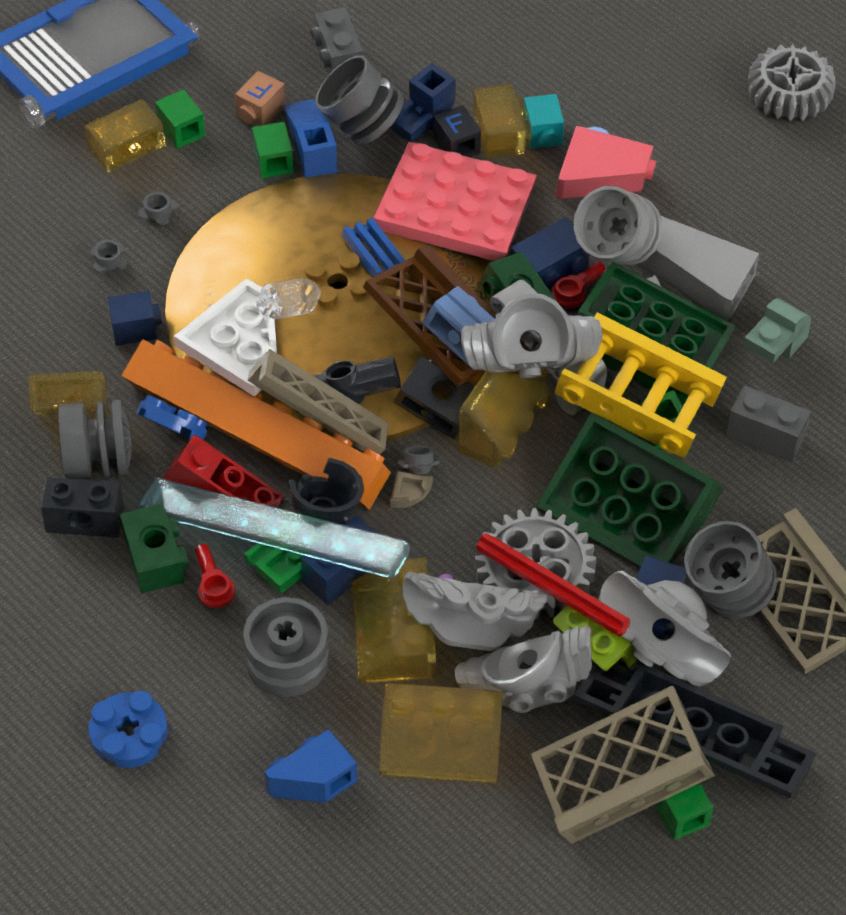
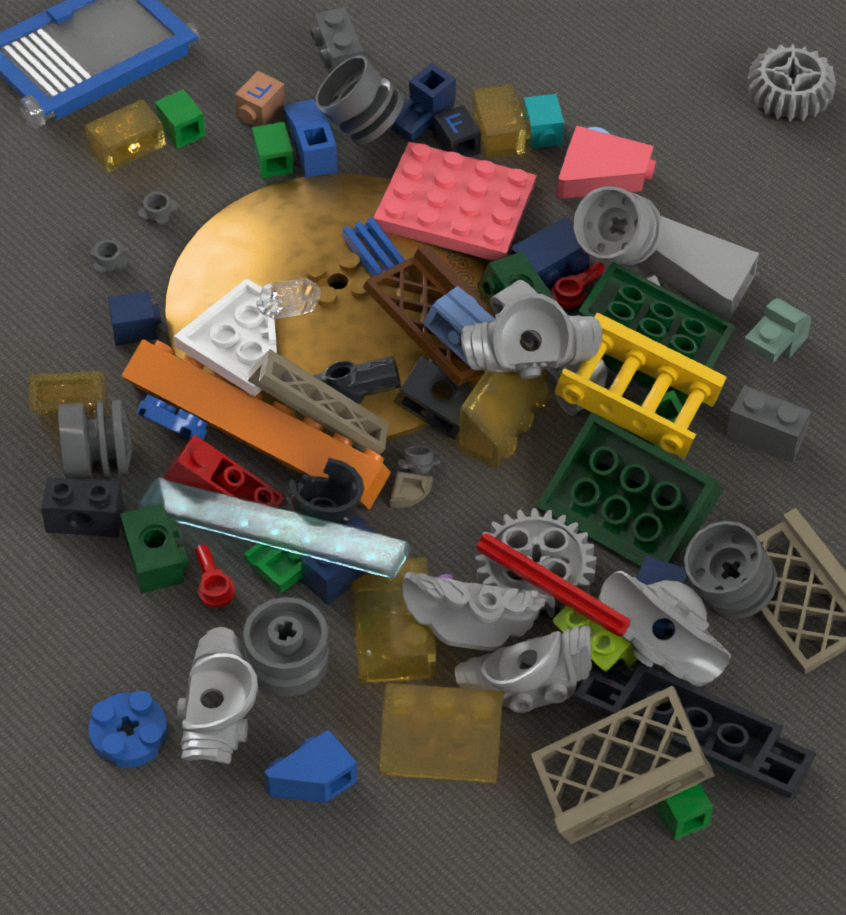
(221, 669): none -> light grey piece

